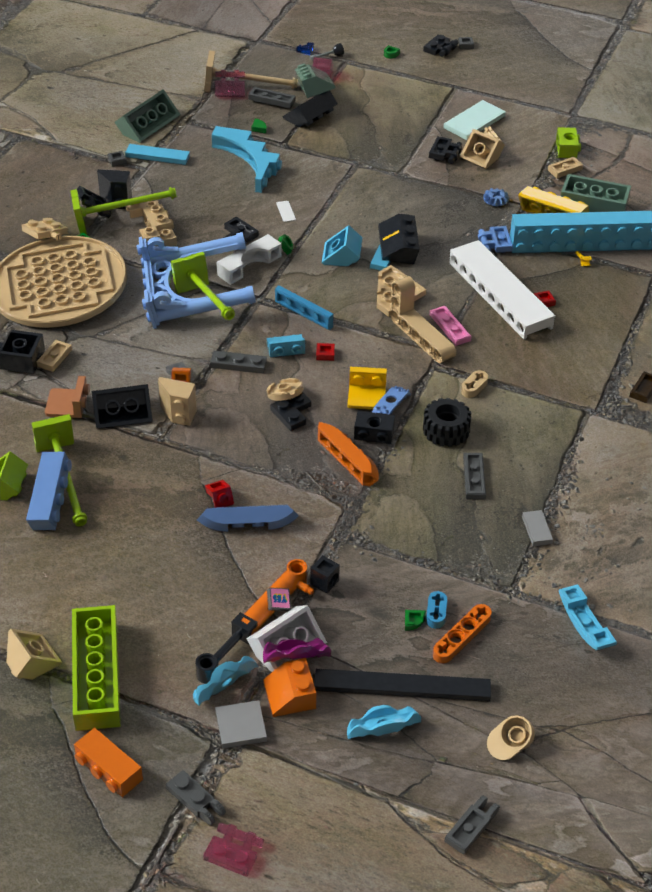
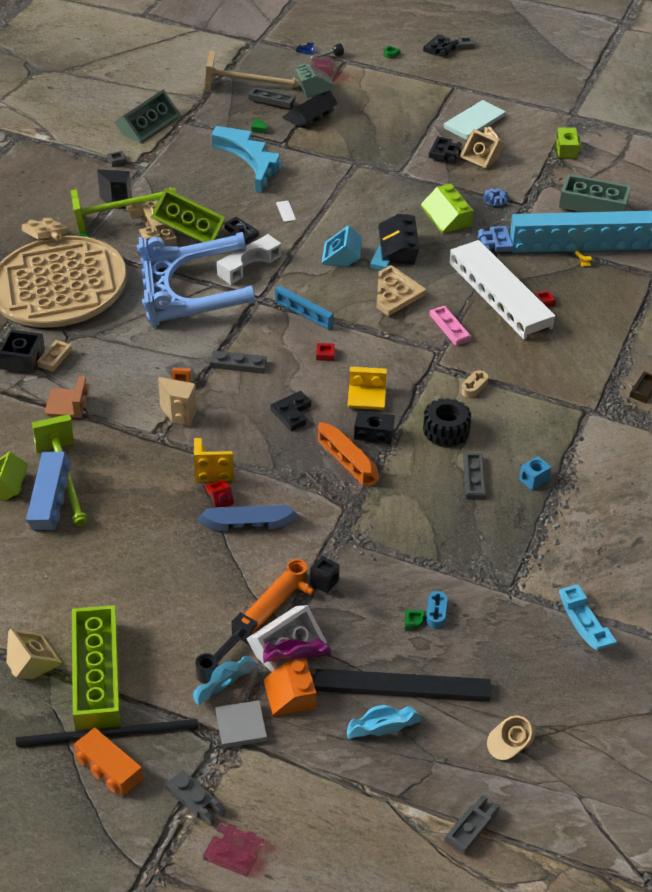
(91, 199): black plate -> none
(108, 732): none -> black piece
(122, 406): black slope -> none
(157, 154): medium azure tile -> none
(188, 217): none -> lime slope
(191, 274): lime tile -> none
(212, 465): none -> yellow bracket
(229, 88): clear pink plate -> none
(278, 599): tile -> none
(285, 390): tan tile -> none
(286, 243): green tile -> none
(286, 345): medium azure bracket -> none
(387, 408): medium blue piece -> none
(414, 325): tan beam -> none
(448, 209): none -> lime slope
(464, 634): orange beam -> none
(535, 473): none -> dark azure brick
(537, 528): light grey tile -> none
(539, 201): yellow slope -> none
(565, 167): tan plate -> none

